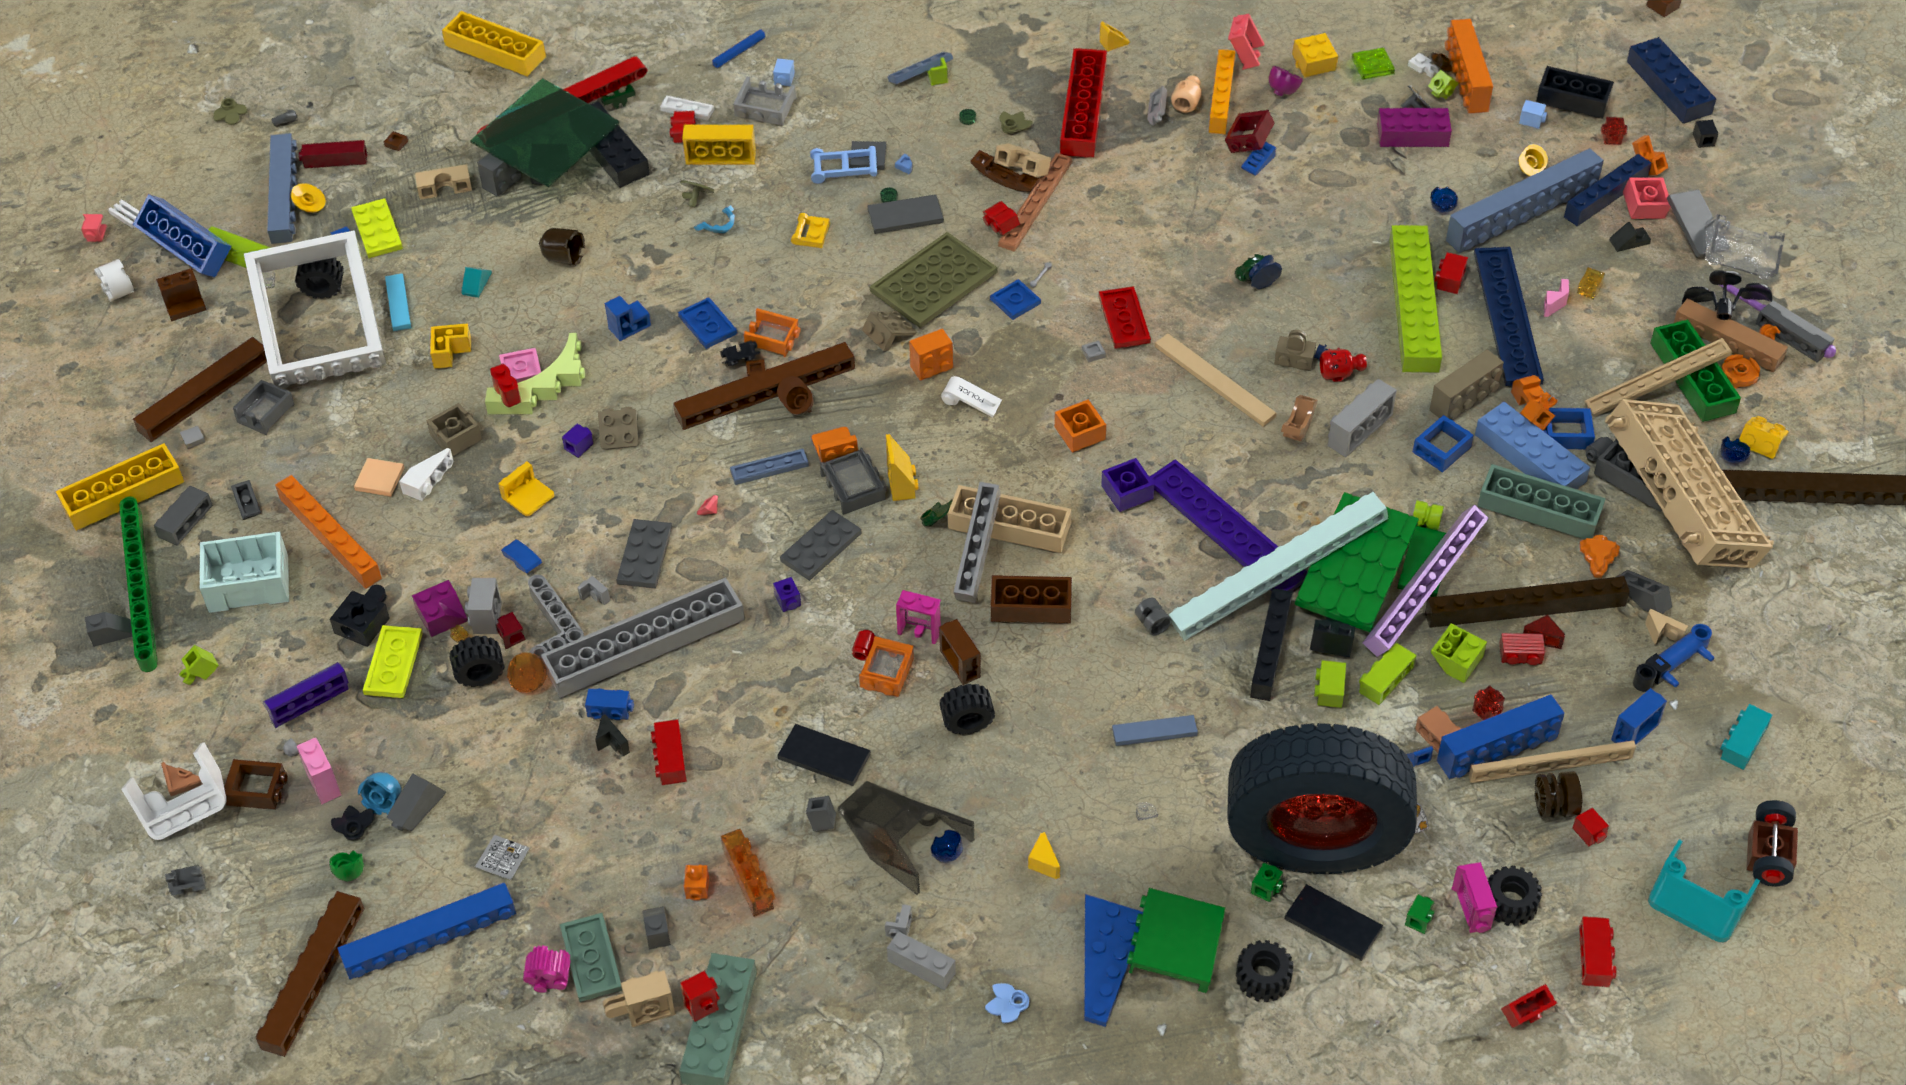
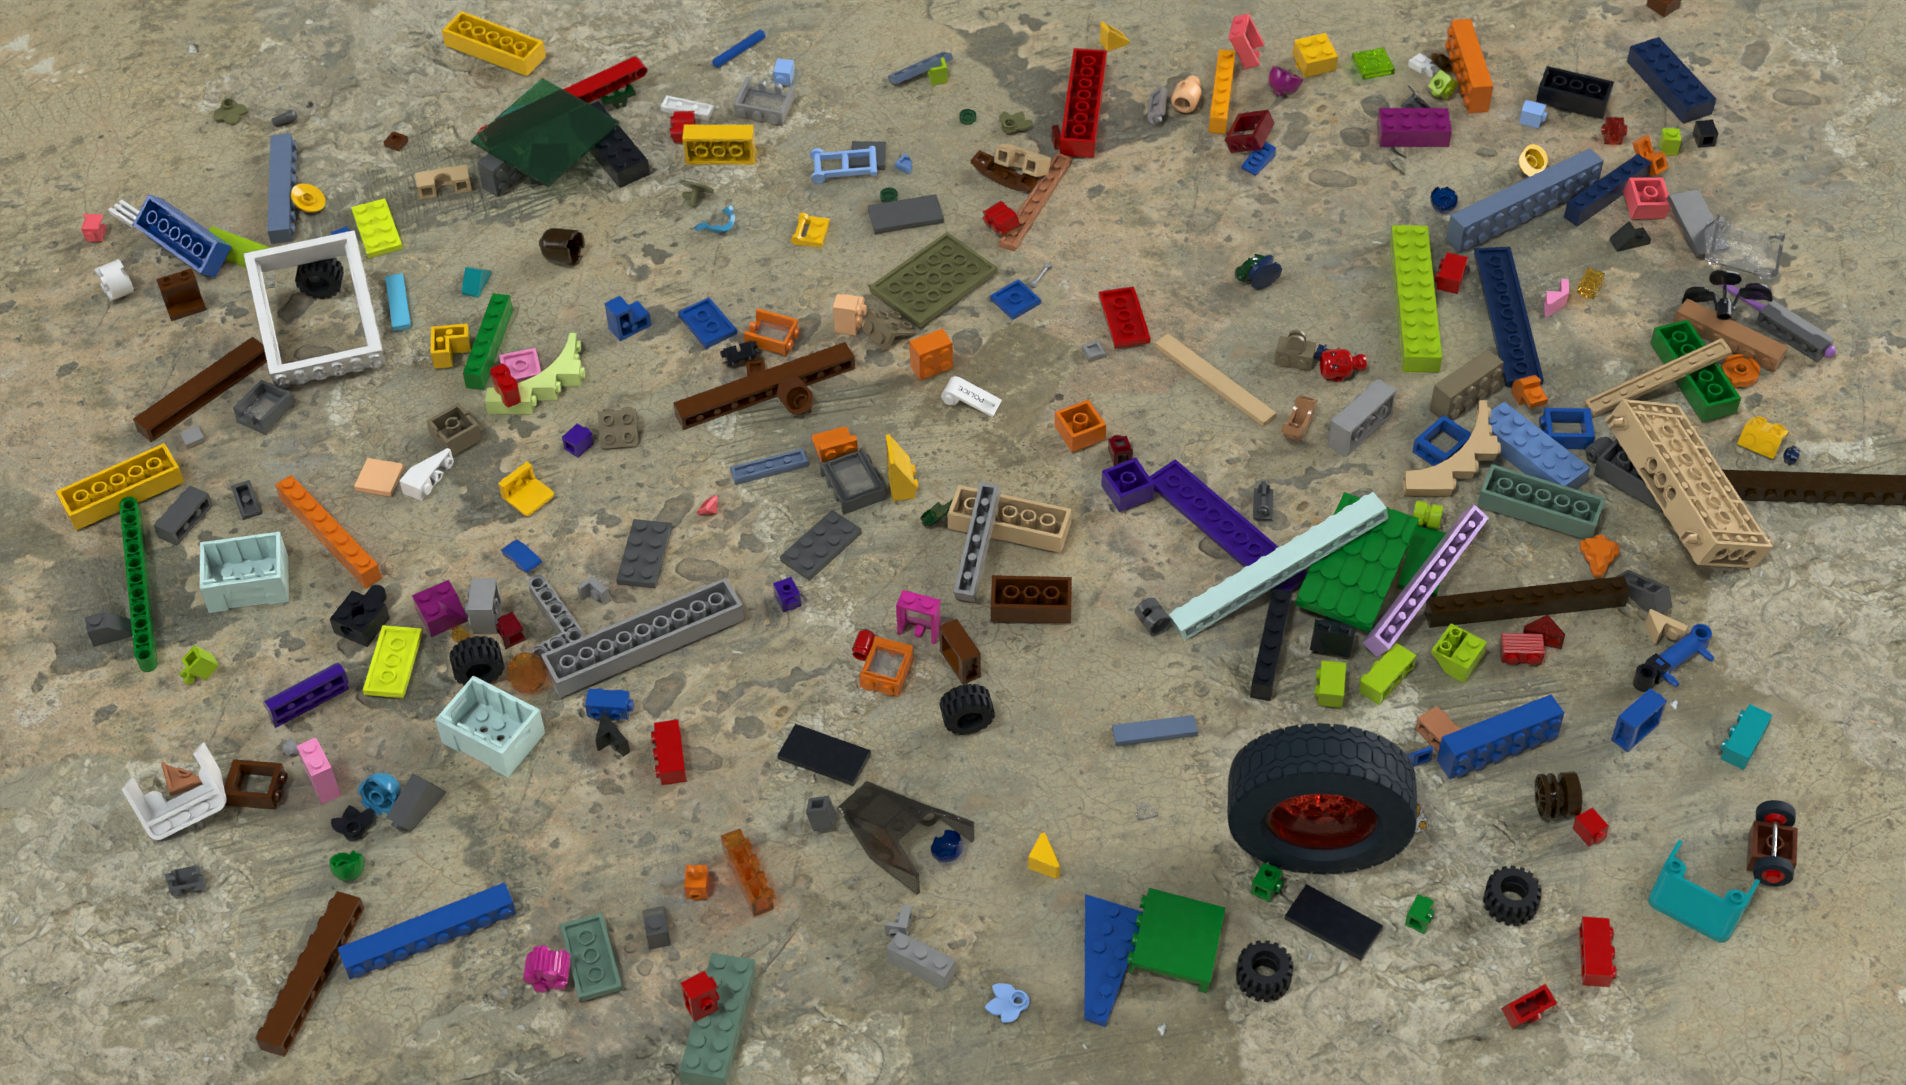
(333, 154): dark red brick -> none
(487, 341): none -> green brick
(501, 714): none -> light aqua container
(502, 857): light grey sticker -> none
(643, 999): tan brick -> none
(848, 313): none -> light nougat brick
(1056, 136): none -> clear red tile
(1118, 446): none -> dark red window
(1263, 502): none -> dark grey hinge
(1441, 478): none -> tan arch
(1475, 897): dark pink window -> none
(1488, 703): clear red brick -> none
(1538, 412): orange brick -> none
(1551, 761): tan tile -> none
(1669, 141): none -> lime brick
(1734, 451): clear blue hair -> none
(1769, 331): orange plate -> none
(1791, 455): none -> dark blue plate

